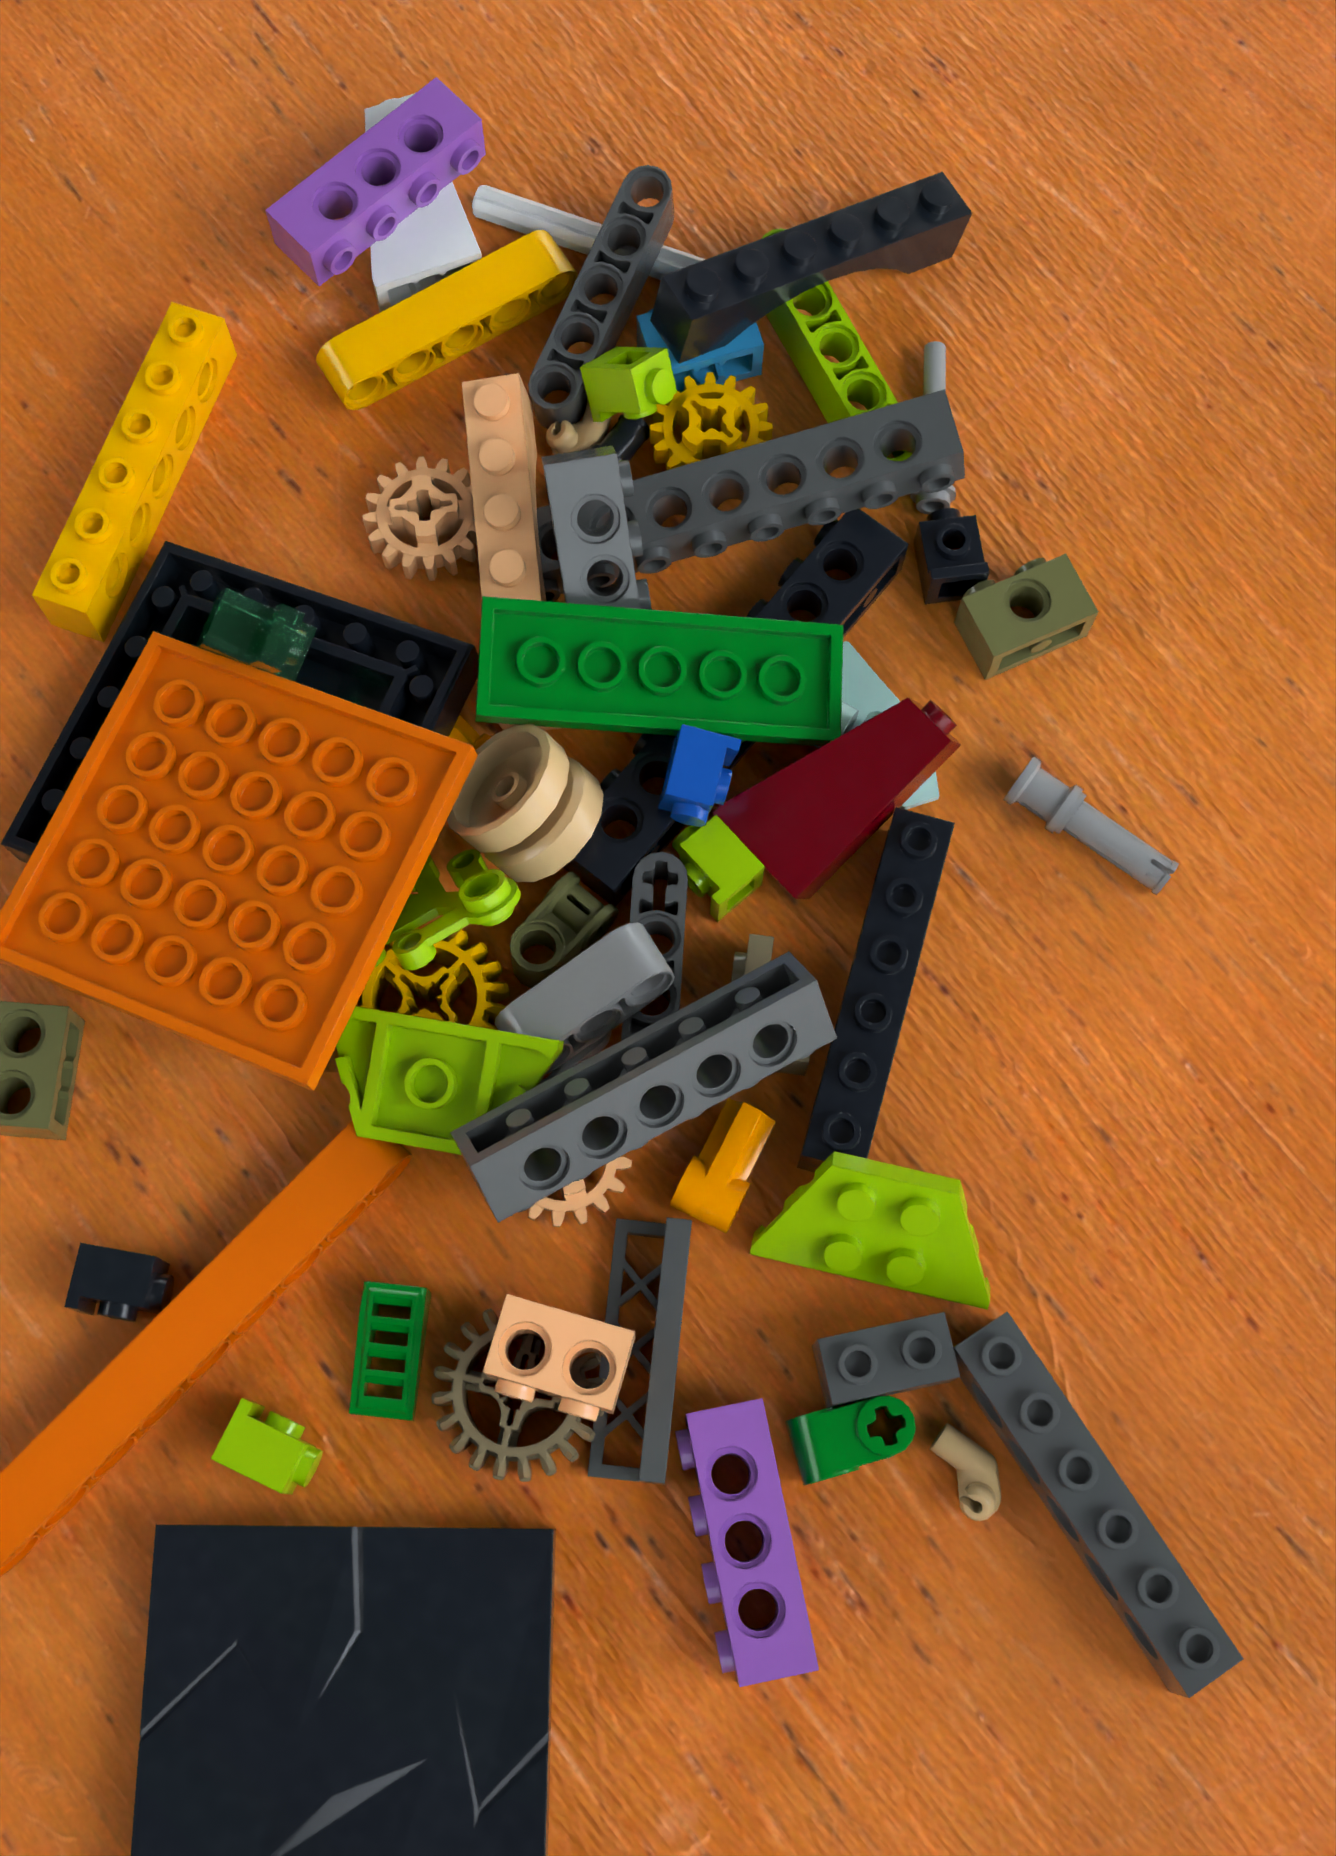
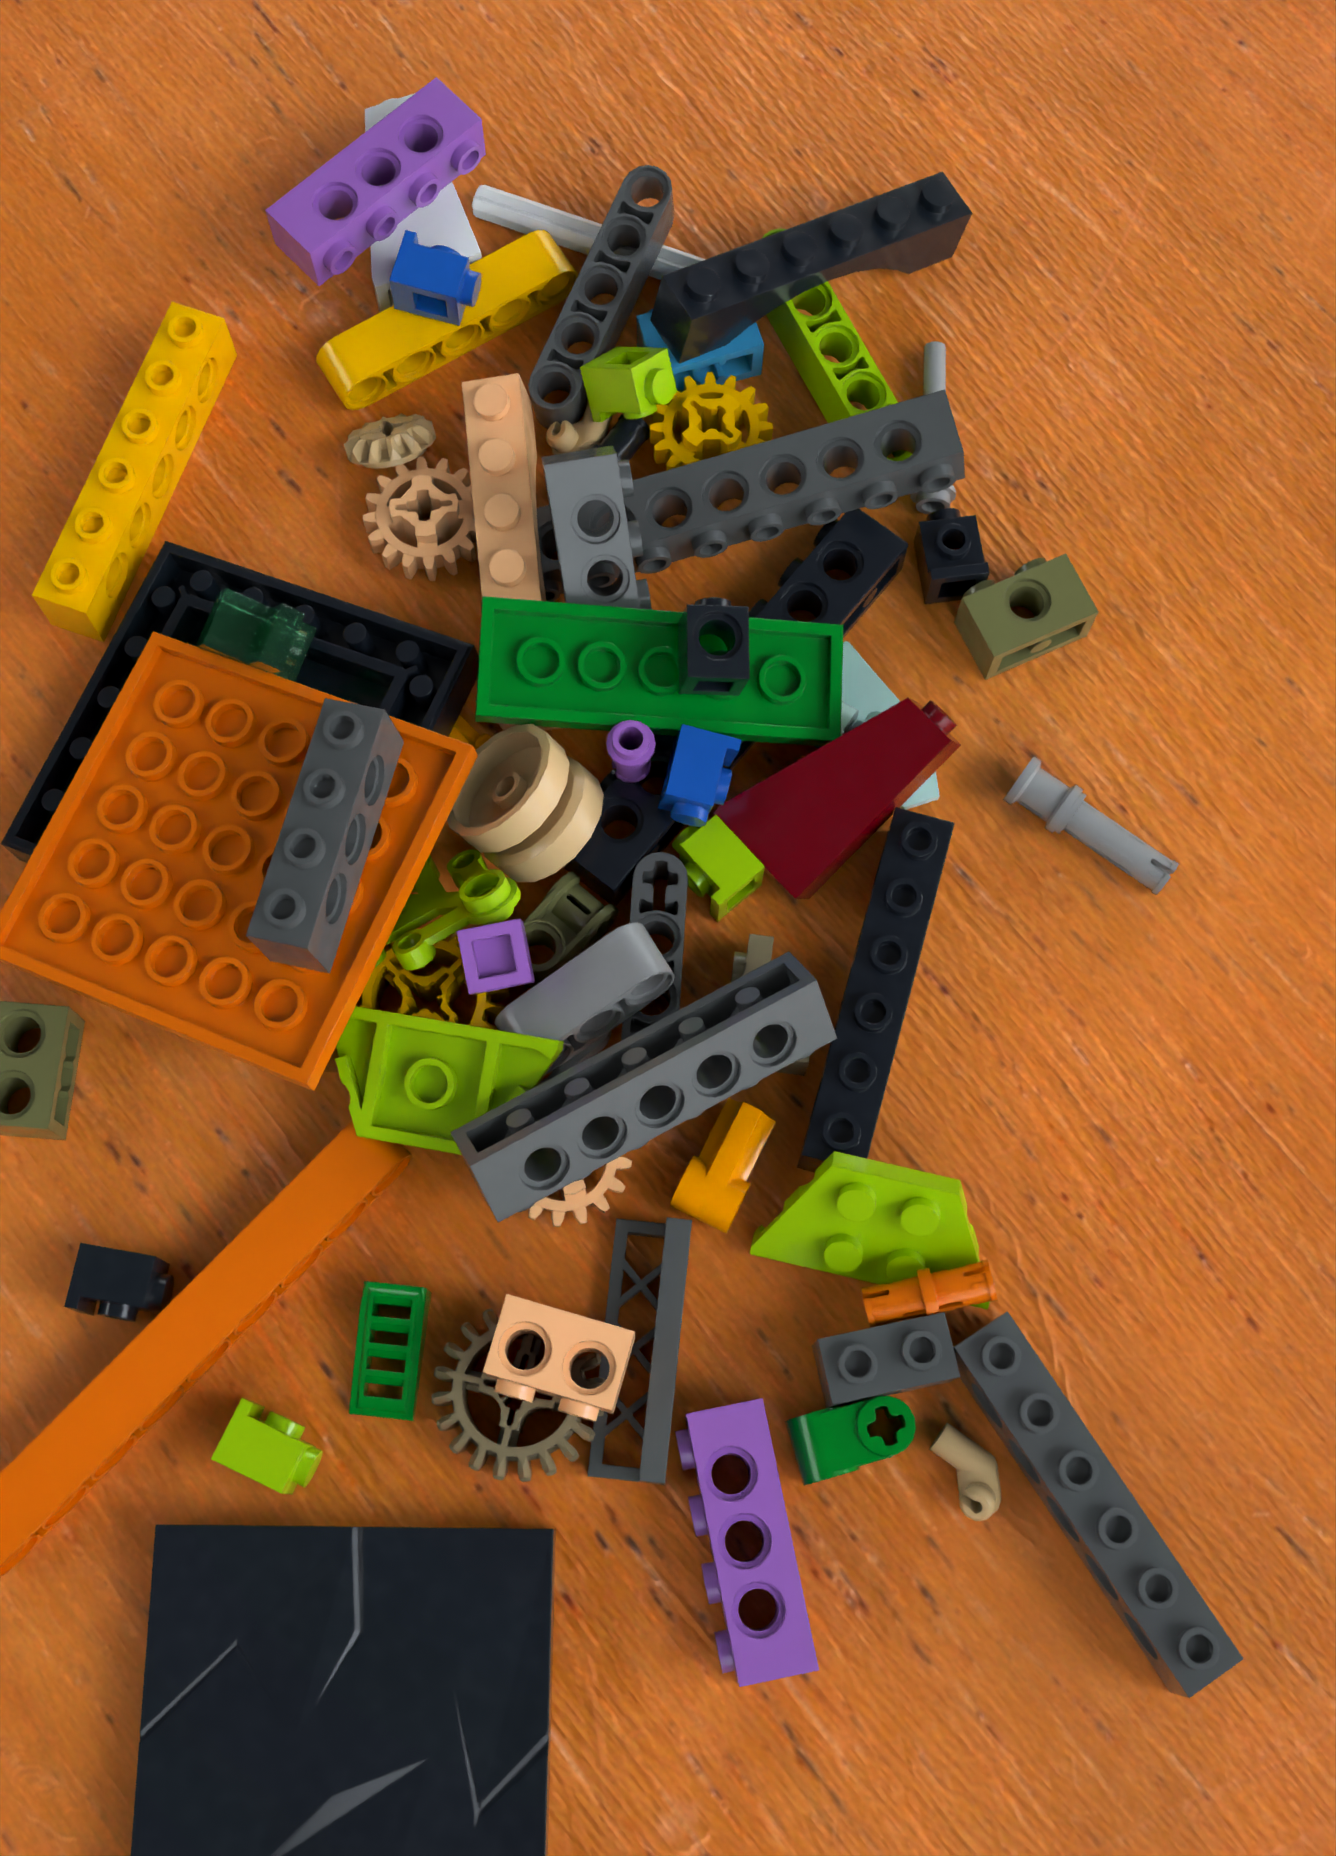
(326, 836): none -> dark grey brick
(390, 441): none -> tan gear
(433, 281): none -> blue brick
(495, 956): none -> medium lavender brick
(631, 748): none -> medium lavender pin
(708, 673): none -> black brick
(929, 1293): none -> orange pin

